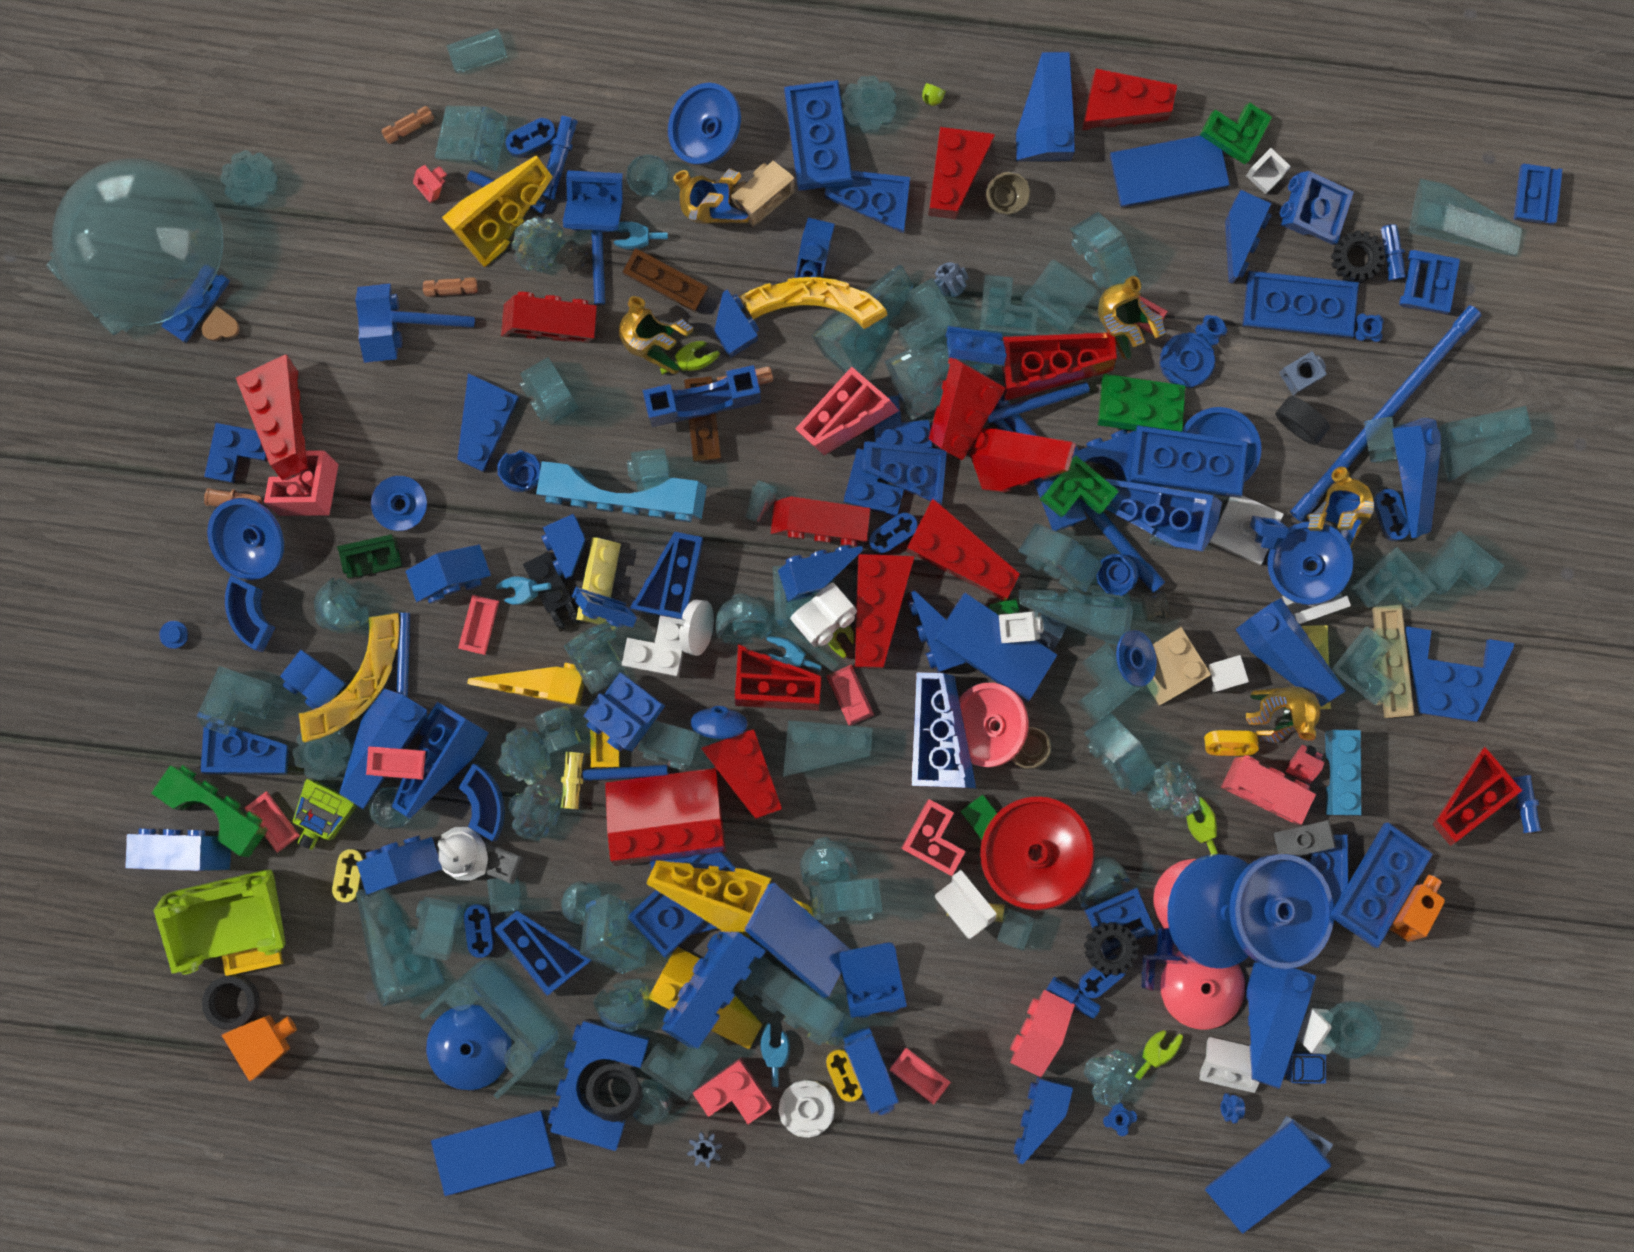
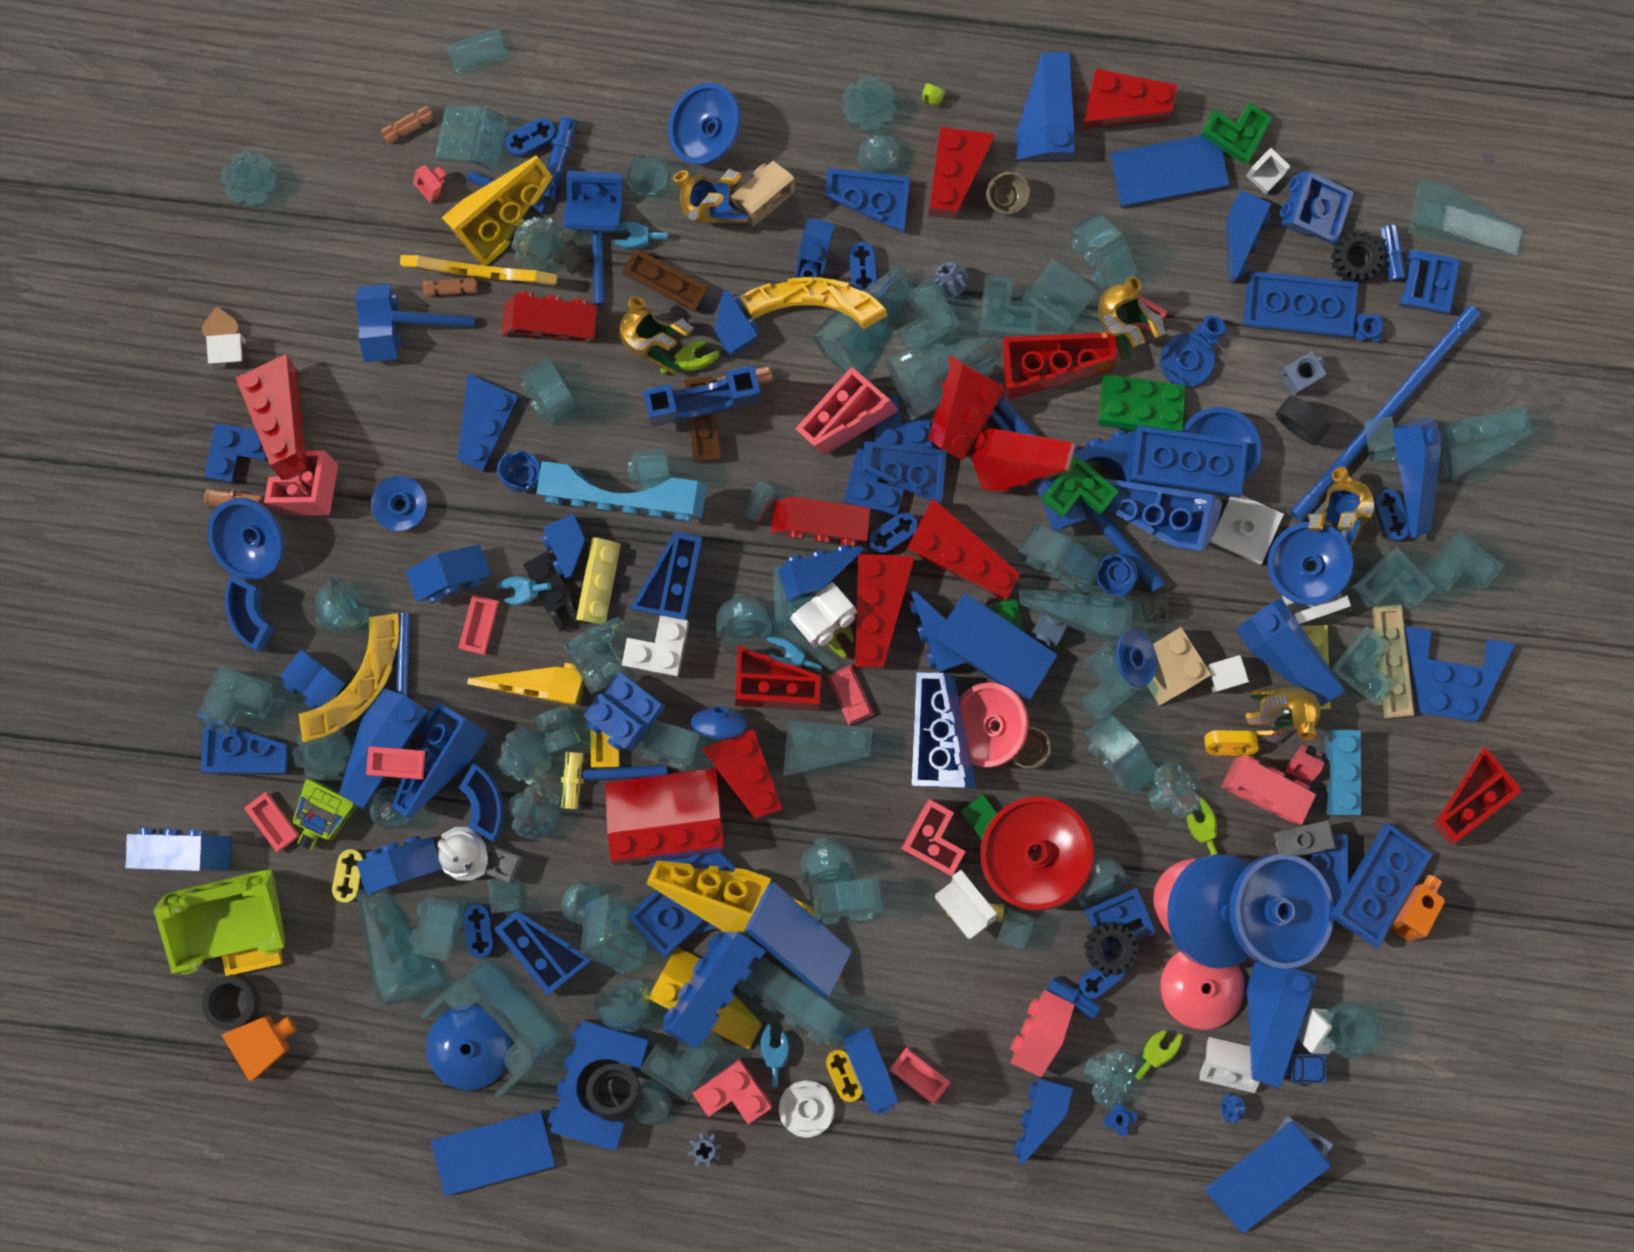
(136, 242): clear light blue windscreen -> none
(173, 634): blue plate -> none
(186, 323): blue plate -> none
(224, 349): none -> white panel
(236, 829): green arch -> none
(370, 556): dark green hinge -> none
(478, 271): none -> yellow tile
(597, 605): blue plate -> none
(698, 627): white tile -> none
(818, 135): blue tile -> none
(856, 269): none -> blue beam
(872, 980): blue bracket -> none
(879, 154): none -> clear light blue hair
(975, 345): blue plate -> none
(1020, 627): white bracket -> none
(1038, 402): blue bar -> none
(1164, 955): clear blue bracket -> none
(1268, 530): blue tile -> none
(1527, 804): blue pin -> none
(1538, 194): blue plate -> none

